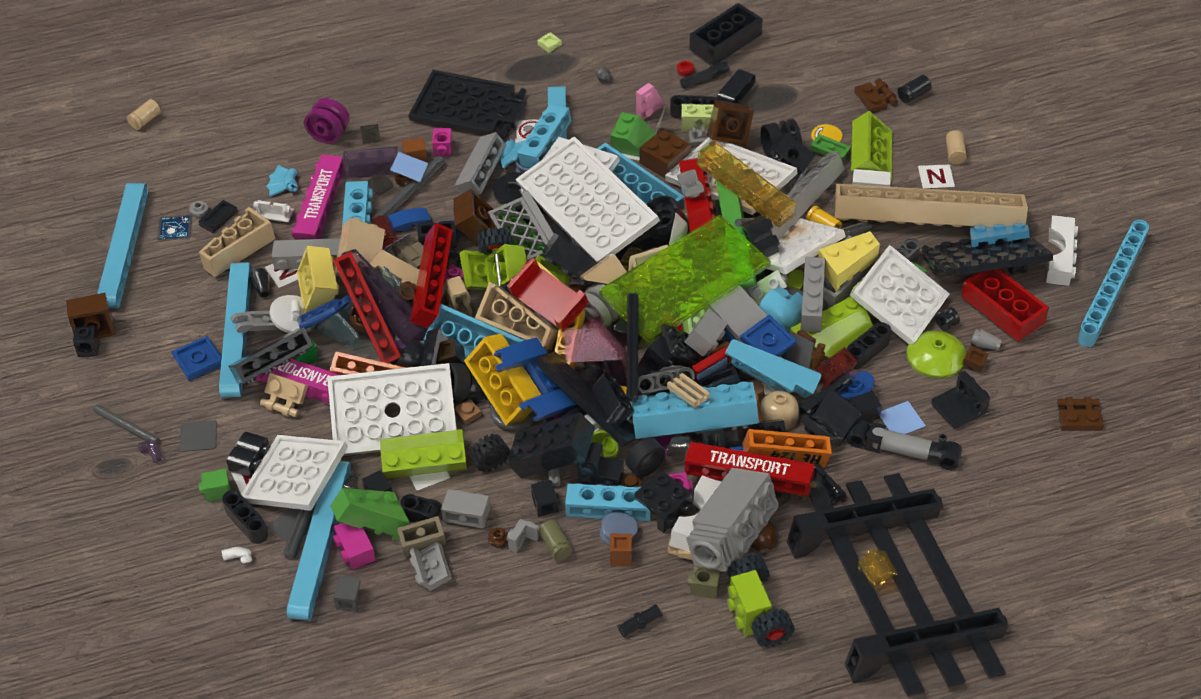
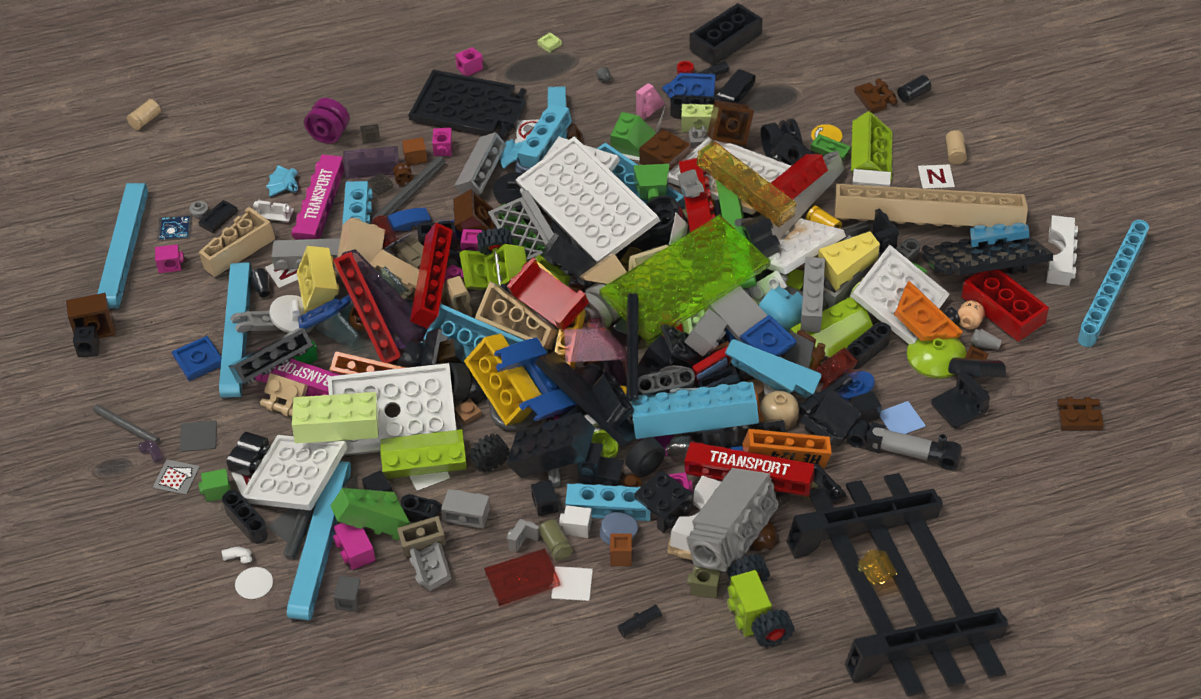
(169, 258): none -> dark pink brick
(176, 476): none -> sticker
(253, 583): none -> white sticker
(335, 417): none -> yellowish green brick
(403, 290): reddish brown plate -> none
(409, 166): light blue sticker -> none
(469, 61): none -> dark pink brick
(469, 240): none -> dark pink brick
(497, 541): reddish brown plate -> none
(522, 577): none -> clear red tile
(573, 131): none -> reddish brown plate
(574, 583): none -> white sticker
(576, 521): none -> white brick
(651, 180): none -> bright green torso
(691, 84): none -> blue tile
(691, 388): tan tile -> none
(801, 175): none -> red brick
(884, 231): none -> black bracket
(924, 316): none -> orange wing
(971, 314): none -> light nougat head
(978, 368): none -> black brick

